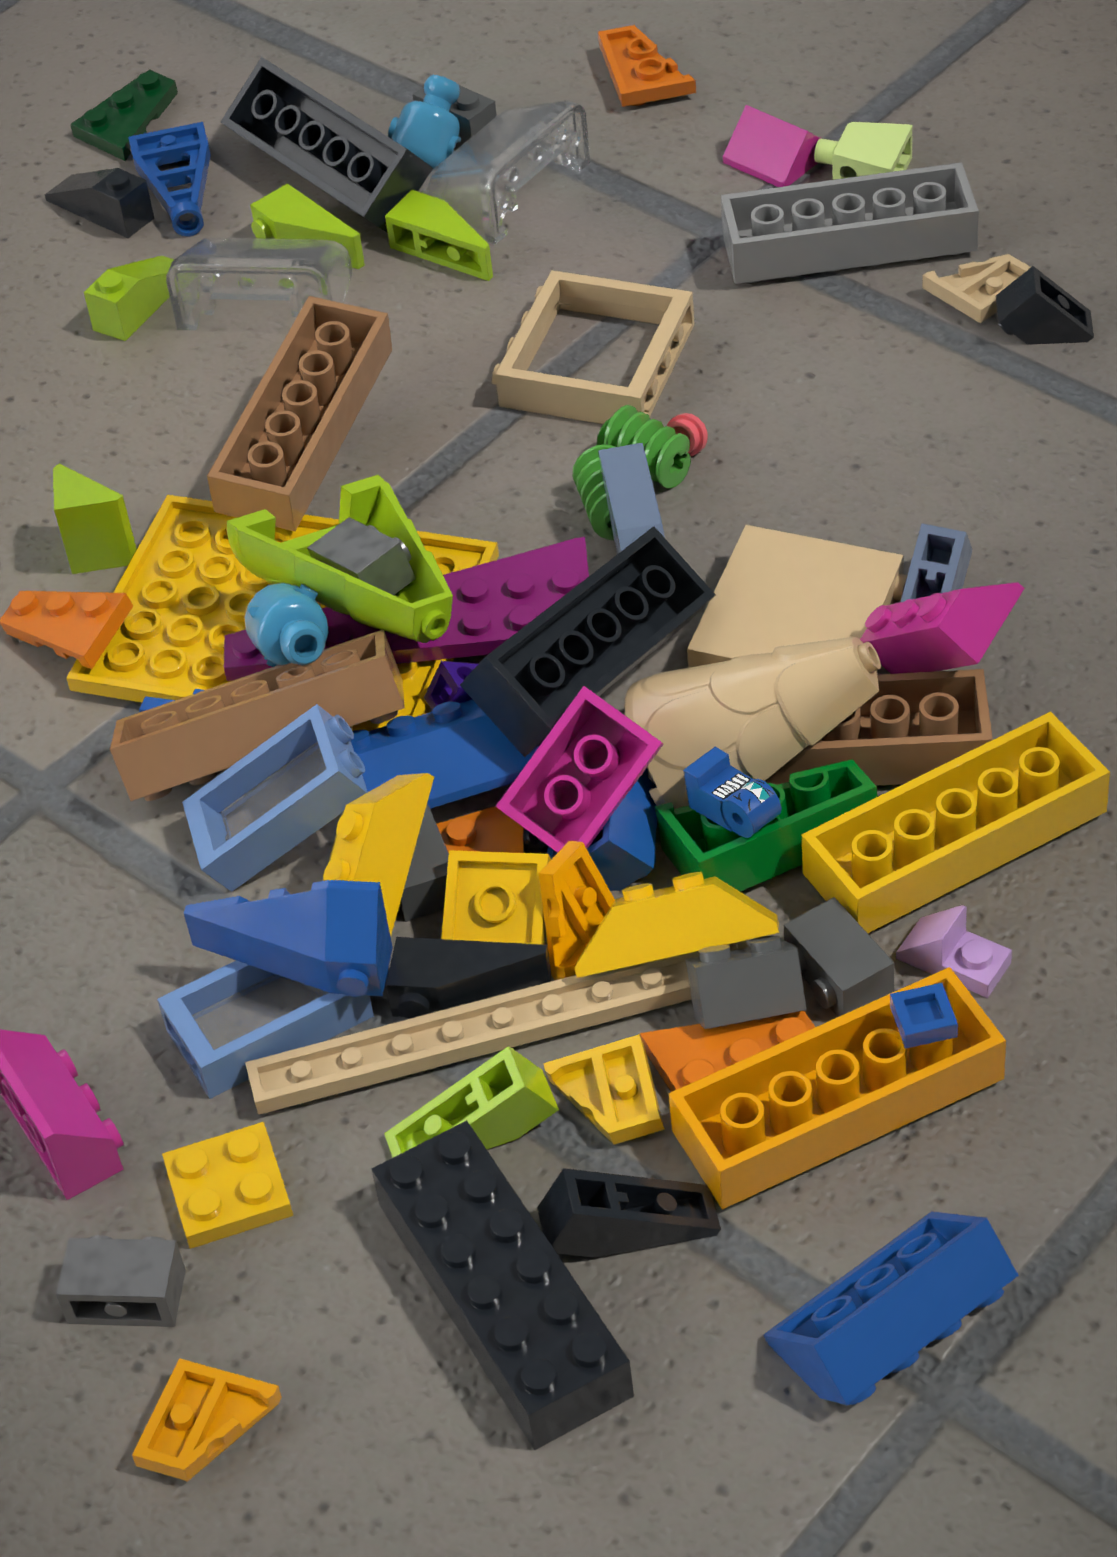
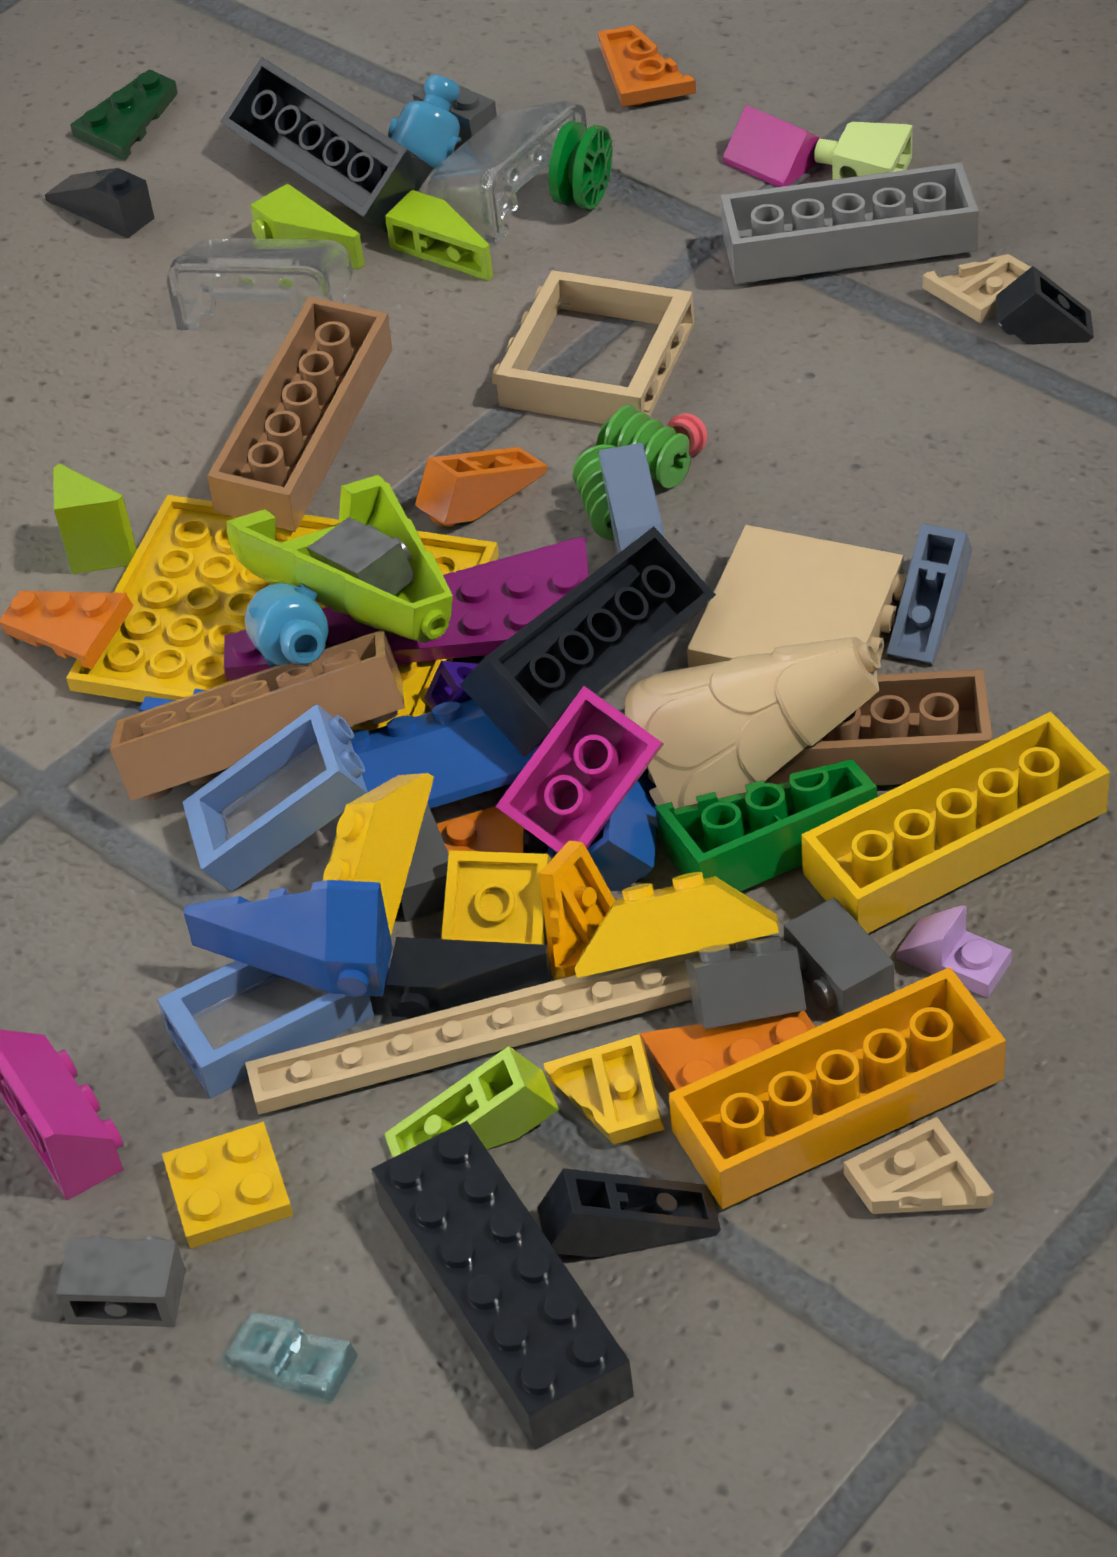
(127, 296): lime slope -> none
(170, 146): blue plate -> none
(200, 1418): light orange wing -> none
(285, 1356): none -> clear light blue slope
(473, 483): none -> orange slope
(580, 165): none -> green wheel
(729, 795): blue leg -> none
(893, 1306): blue slope -> none
(918, 1174): none -> tan wing
(923, 1015): blue plate -> none
(940, 628): dark pink slope -> none

